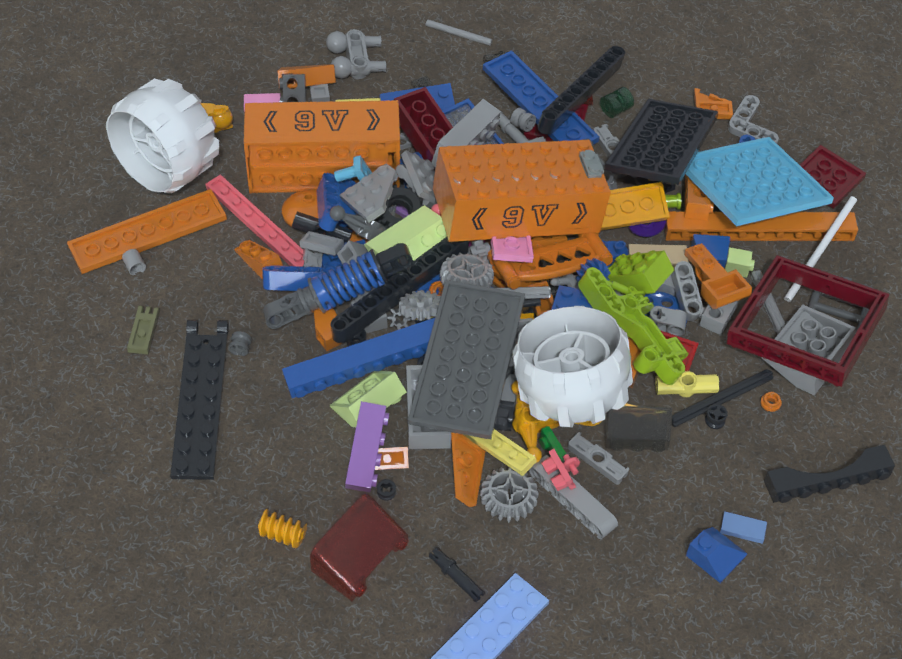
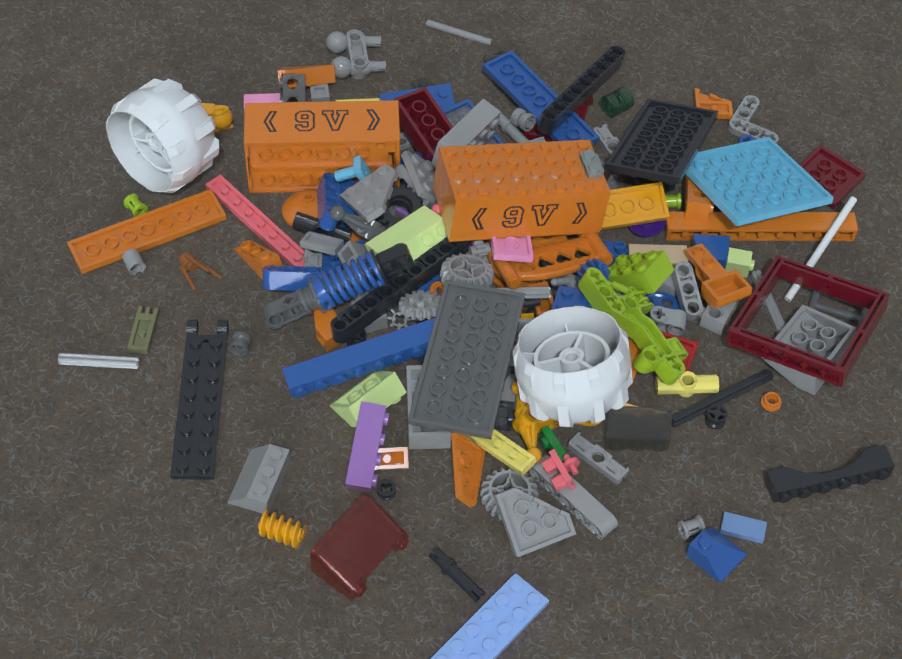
(98, 360): none -> light grey axle
(136, 205): none -> lime bush
(191, 263): none -> dark orange plant
(261, 478): none -> light grey slope
(531, 521): none -> light grey plate
(690, 527): none -> light grey bush

